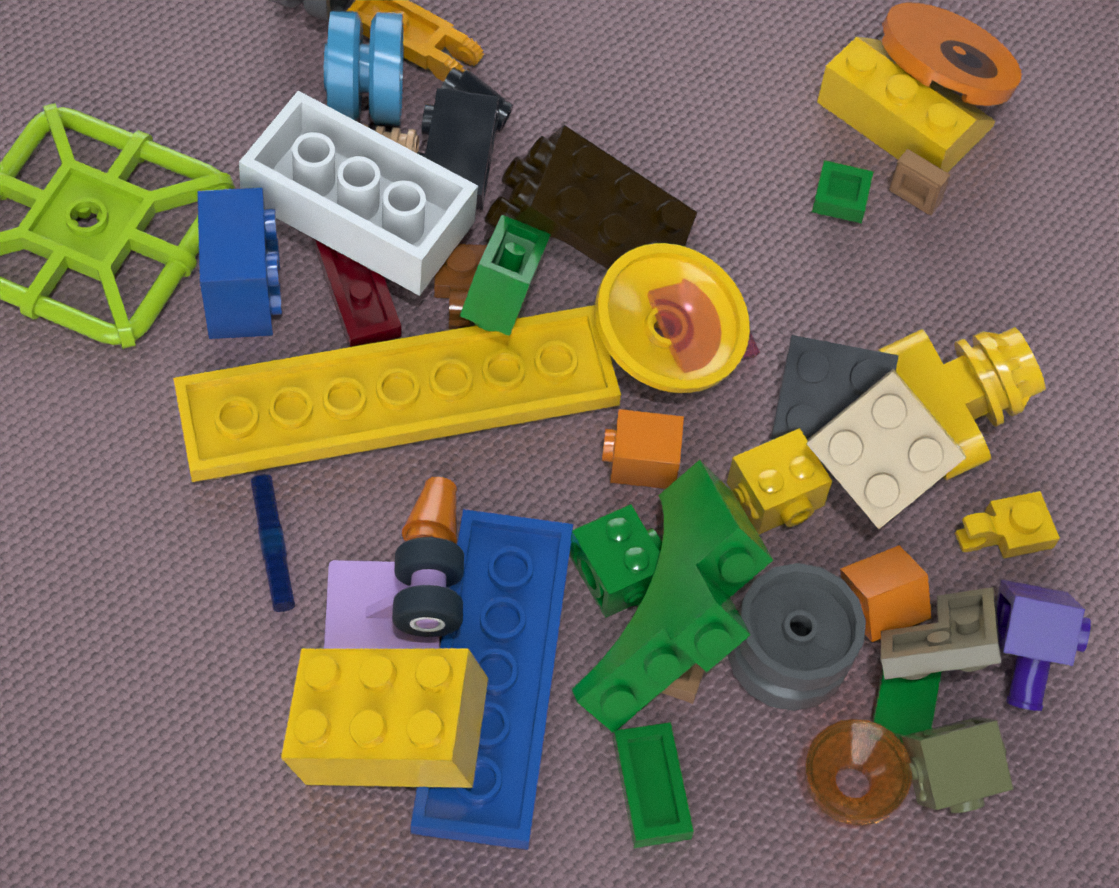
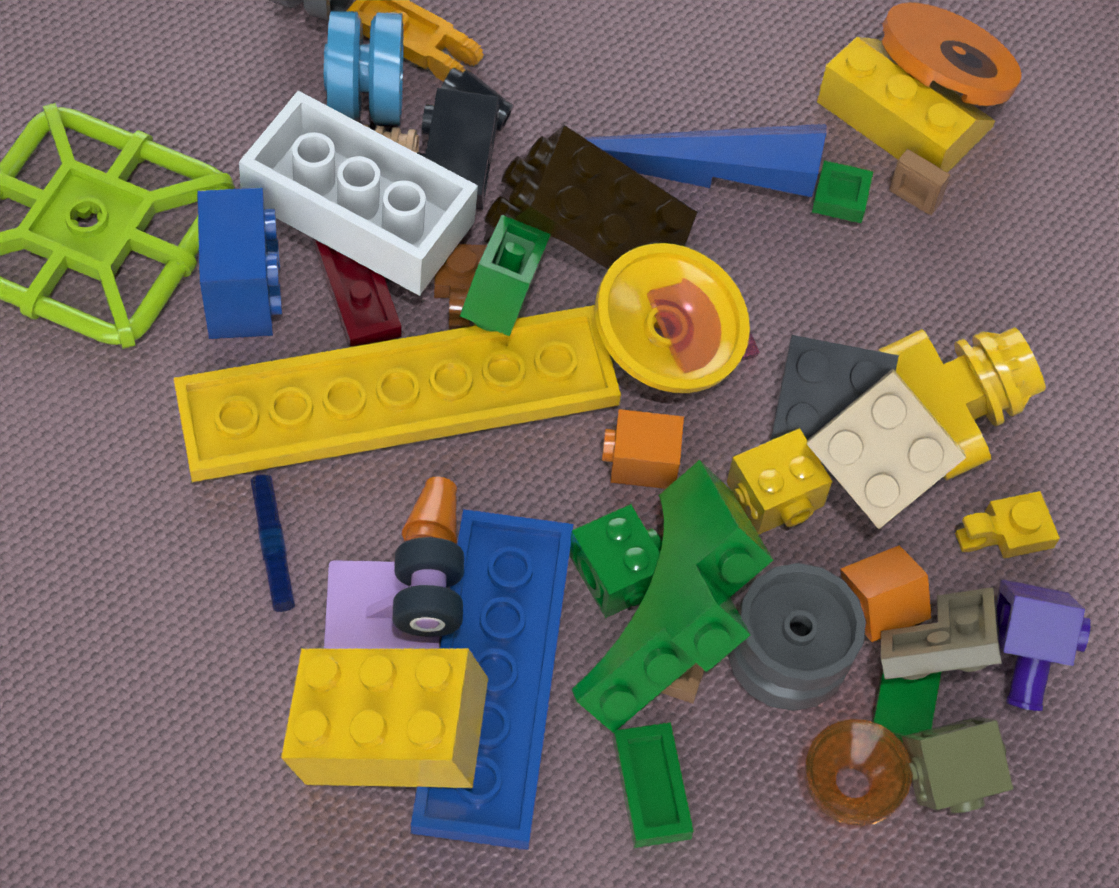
(762, 156): none -> blue wedge

